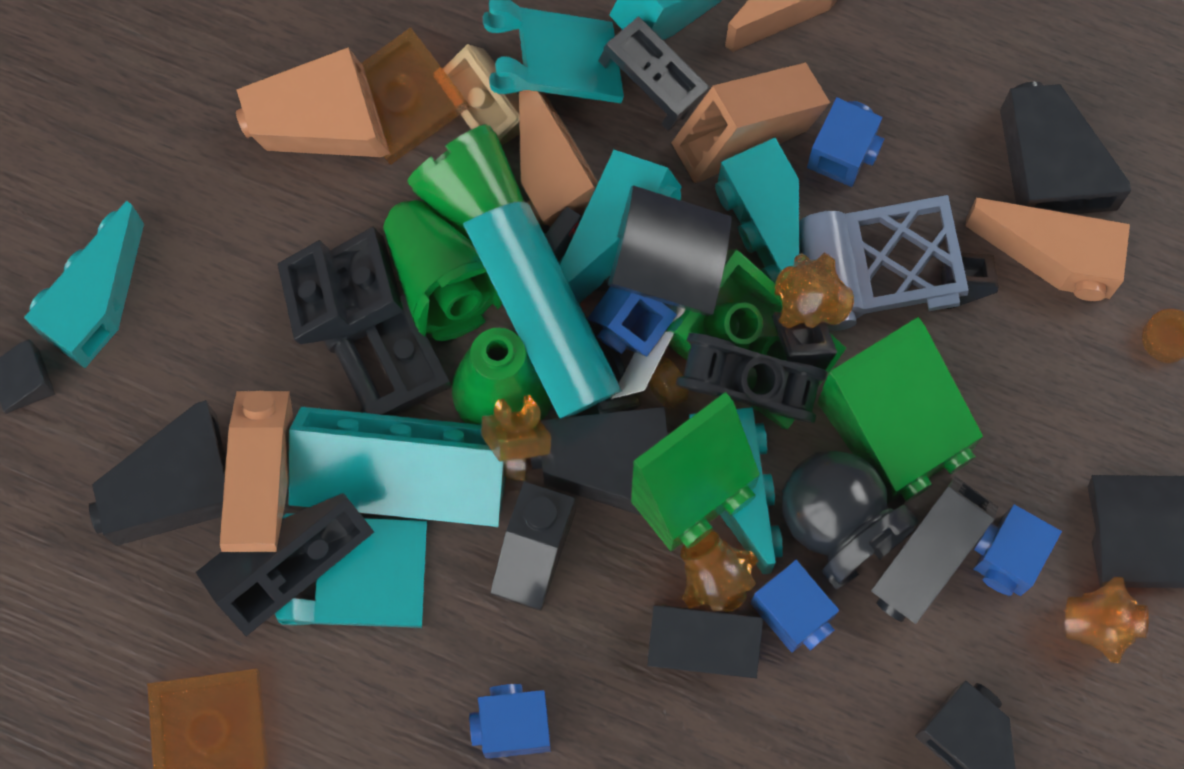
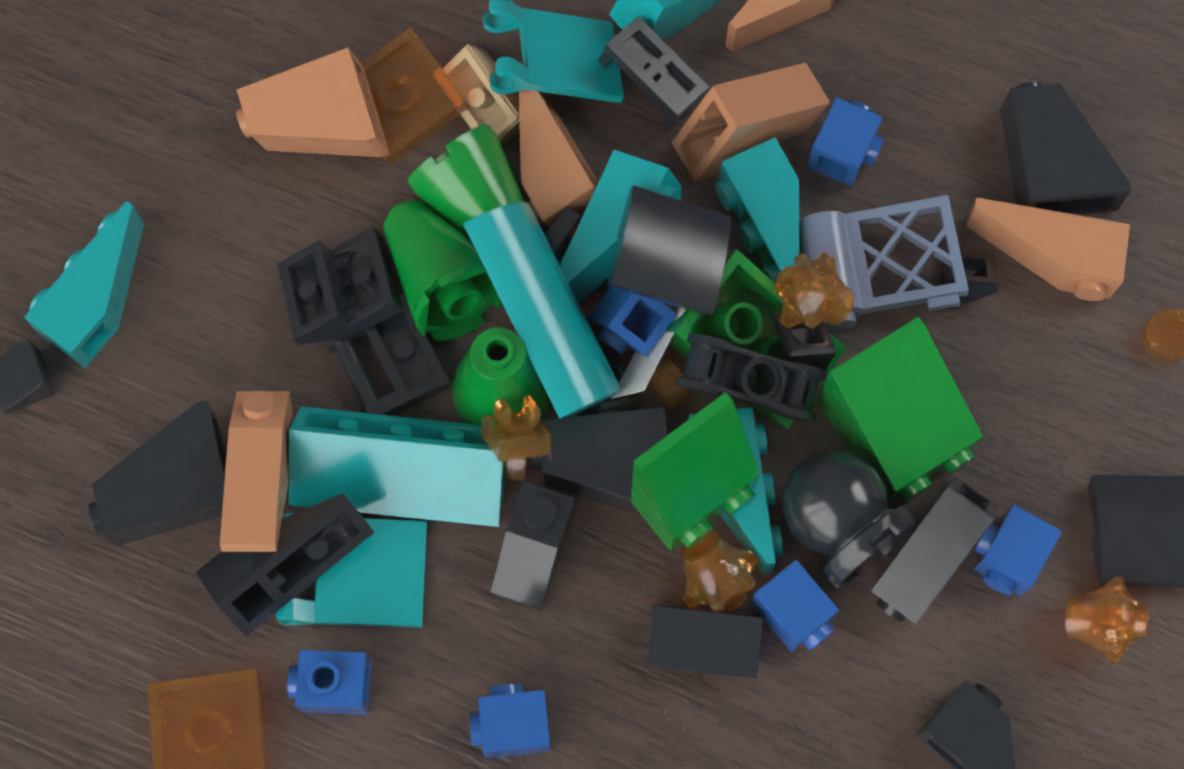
(331, 682): none -> blue brick

